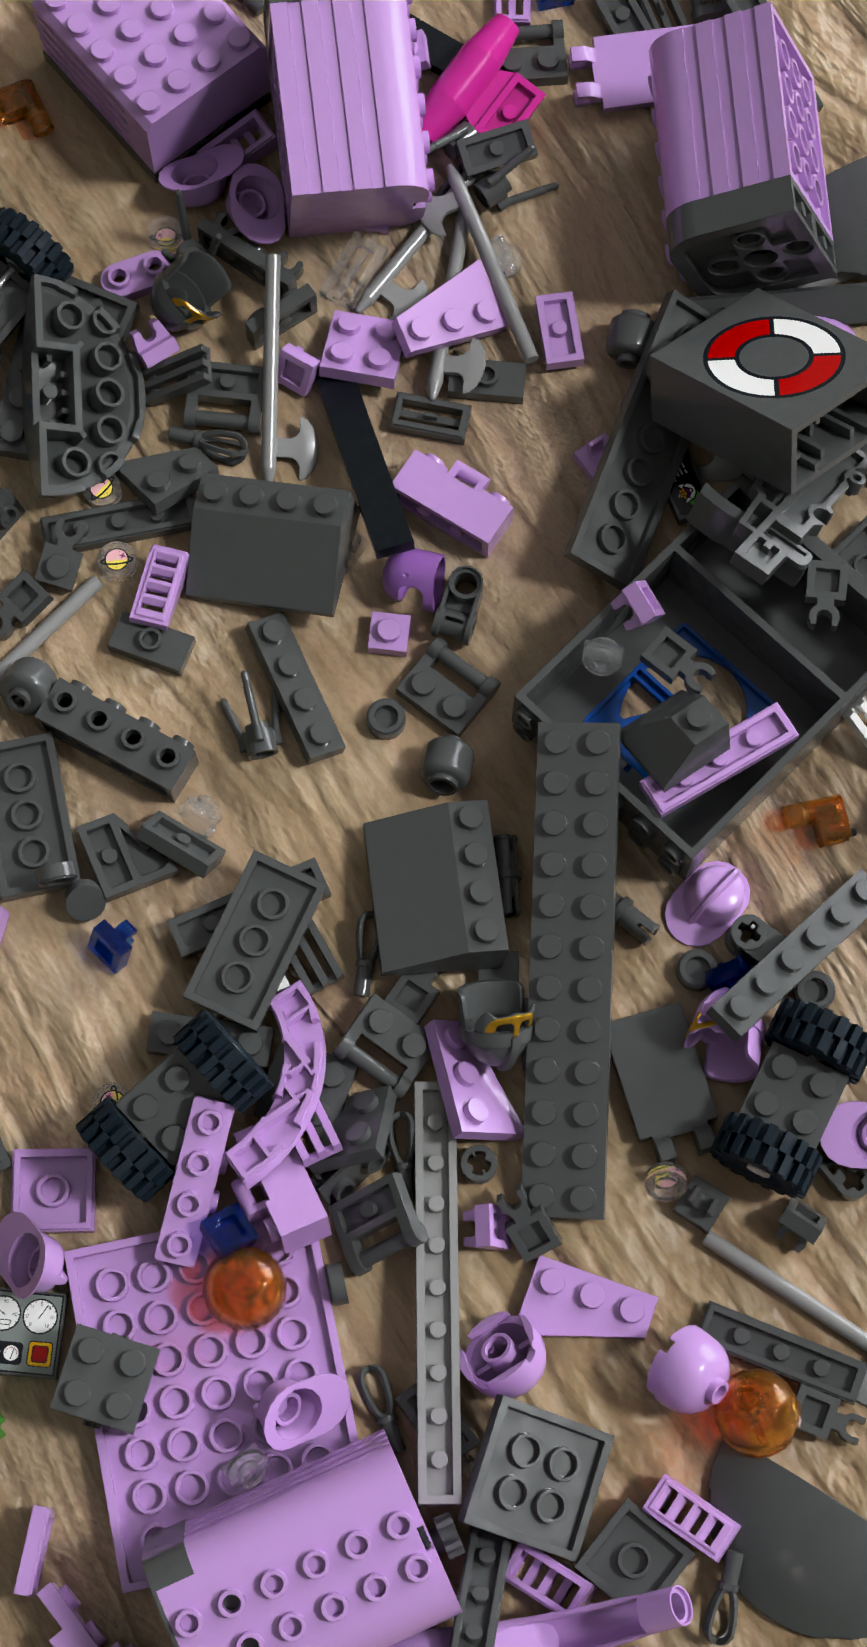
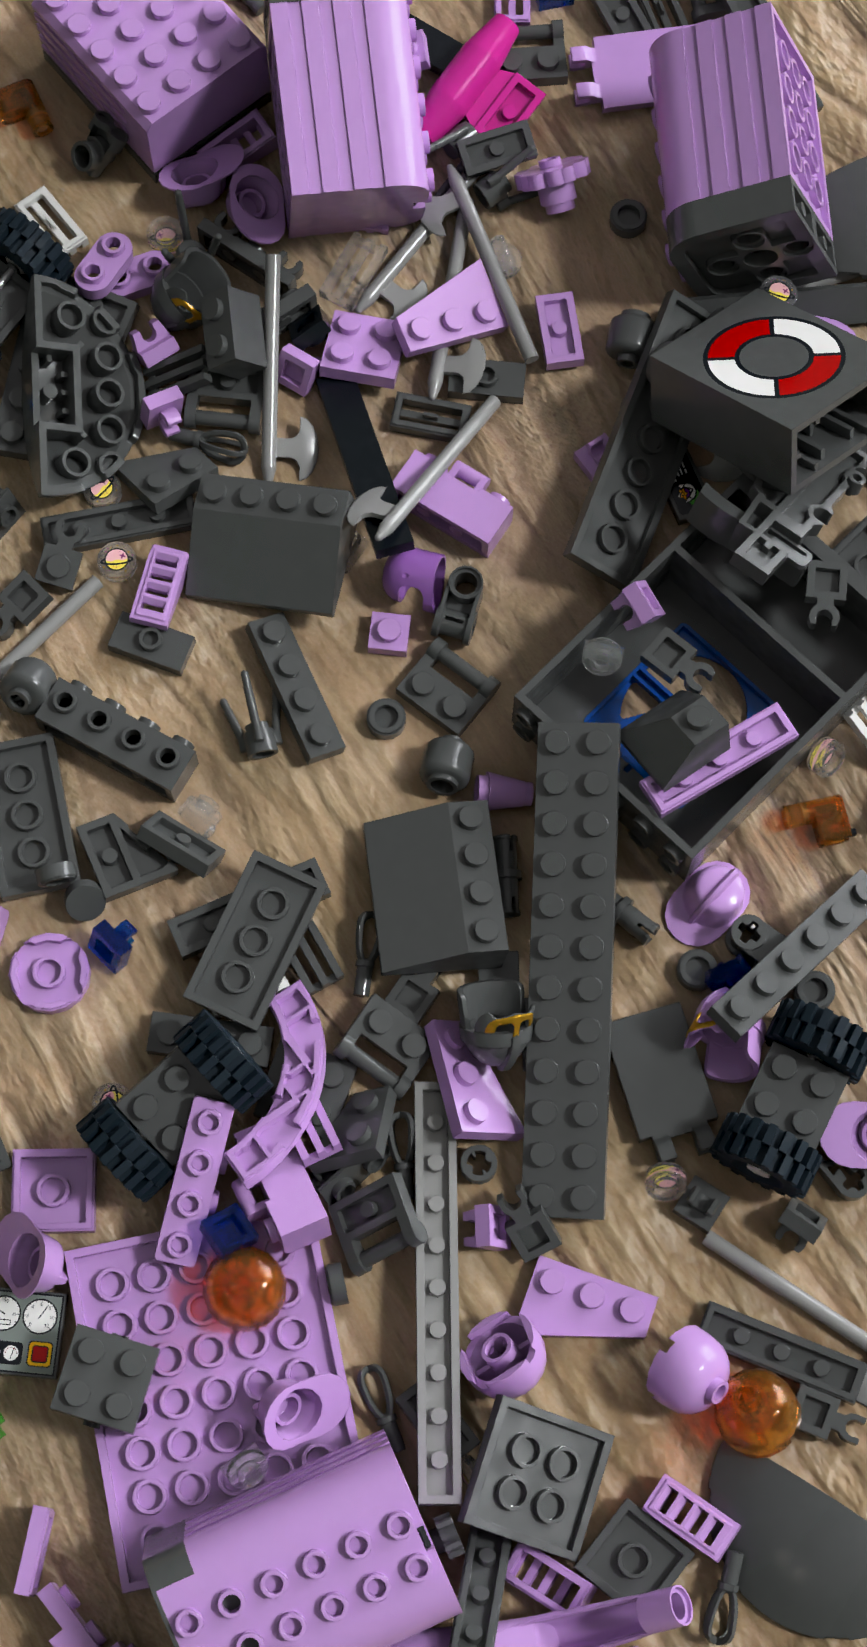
(49, 973): none -> lavender tile
(69, 246): none -> white tile
(101, 145): none -> dark grey plate
(105, 262): none -> lavender plate
(163, 410): none -> lavender tile
(233, 332): none -> dark grey brick
(309, 328): none -> black plate
(370, 502): none -> light grey piece
(502, 791): none -> lavender cone
(554, 181): none -> lavender plant
(628, 218): none -> dark grey tile
(781, 288): none -> tile
(826, 757): none -> clear tile

